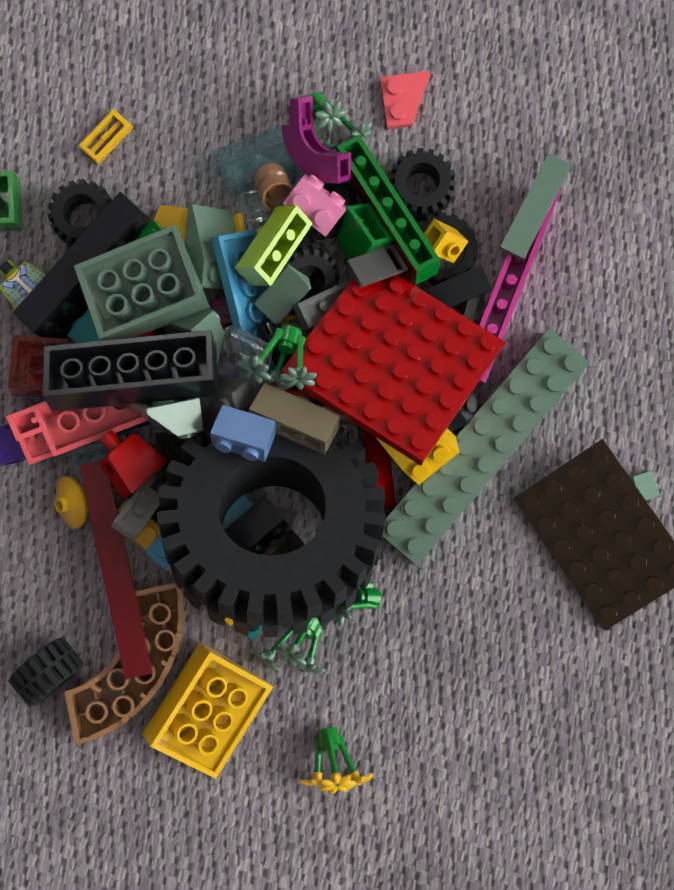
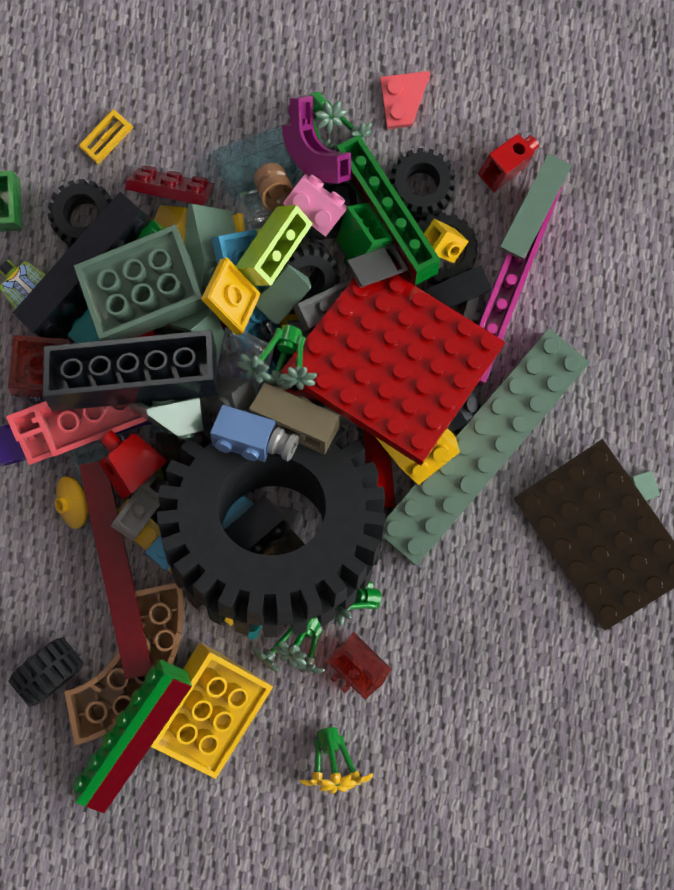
(131, 736): none -> brick
(170, 185): none -> dark red plate
(231, 296): none -> yellow tile
(282, 444): none -> light grey wheel
(358, 666): none -> clear red brick
(507, 161): none -> red torso

